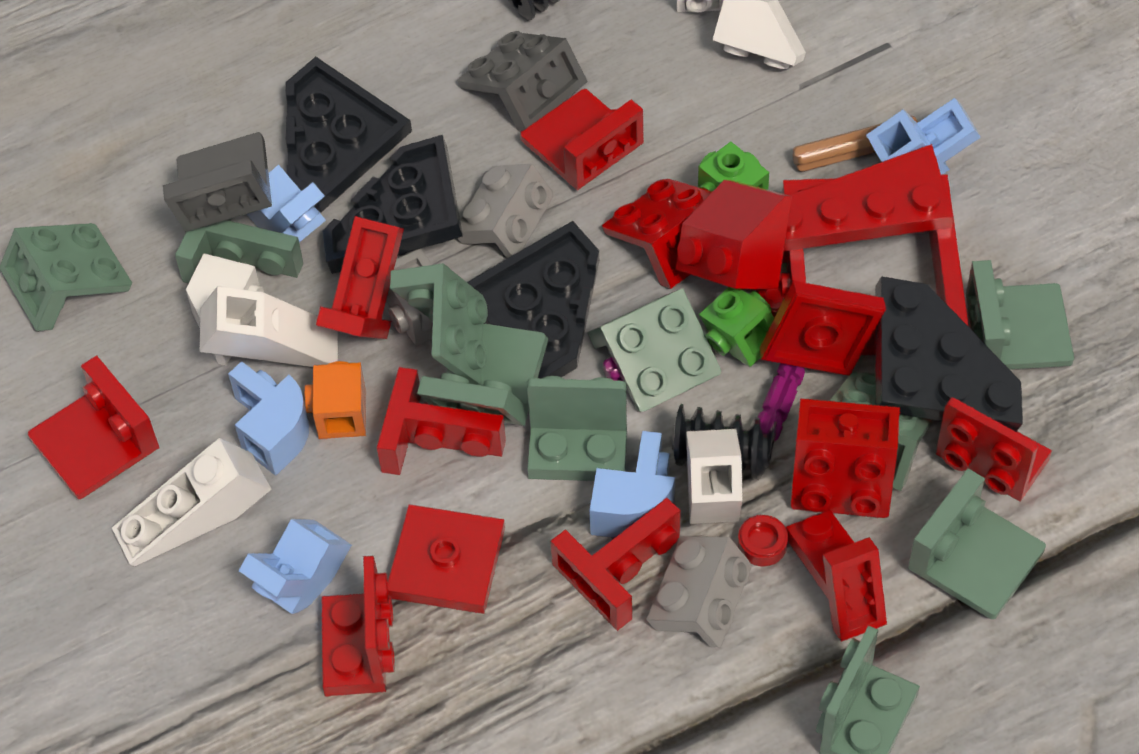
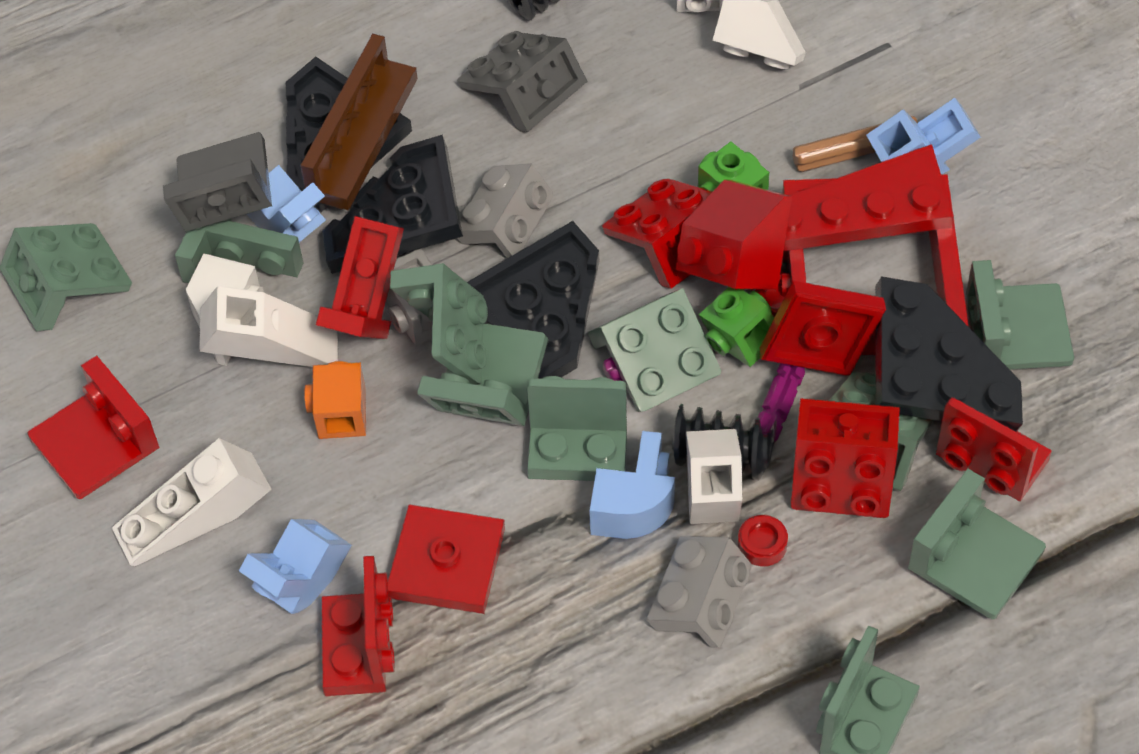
(277, 417): light blue brick -> none
(358, 125): none -> reddish brown fence
(433, 426): red bracket -> none
(585, 136): red bracket -> none
(618, 561): red bracket -> none
(844, 571): red bracket -> none

